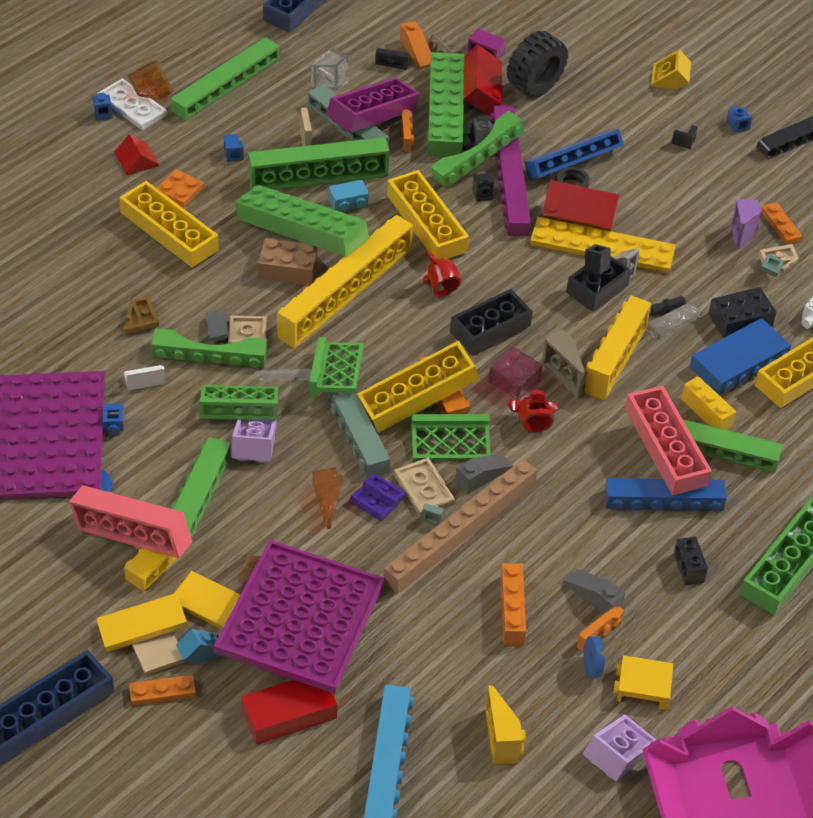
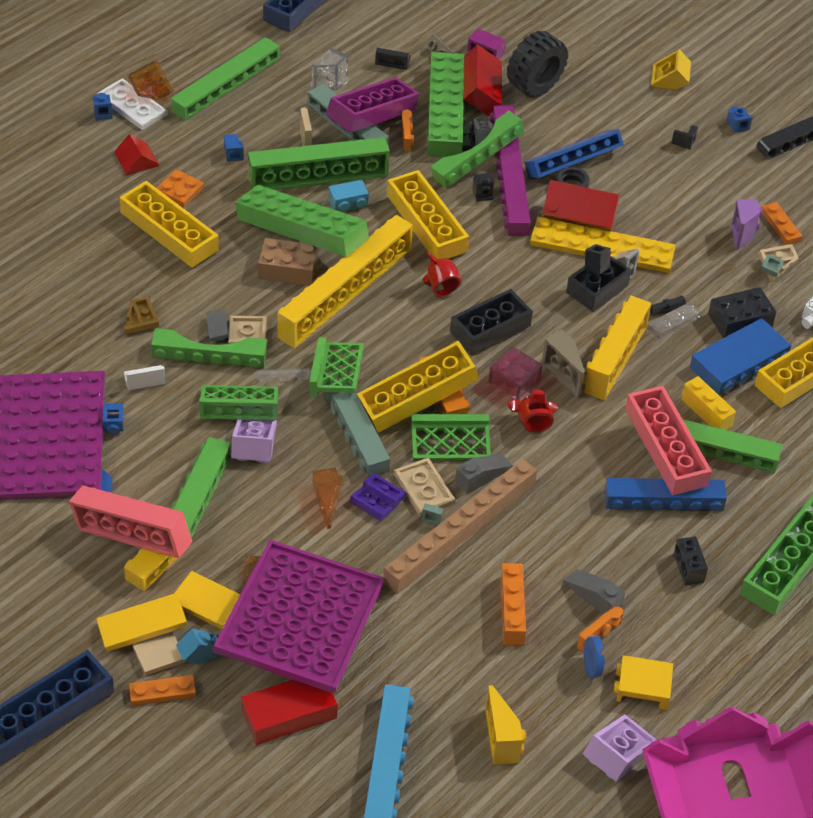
(415, 43): orange slope -> none

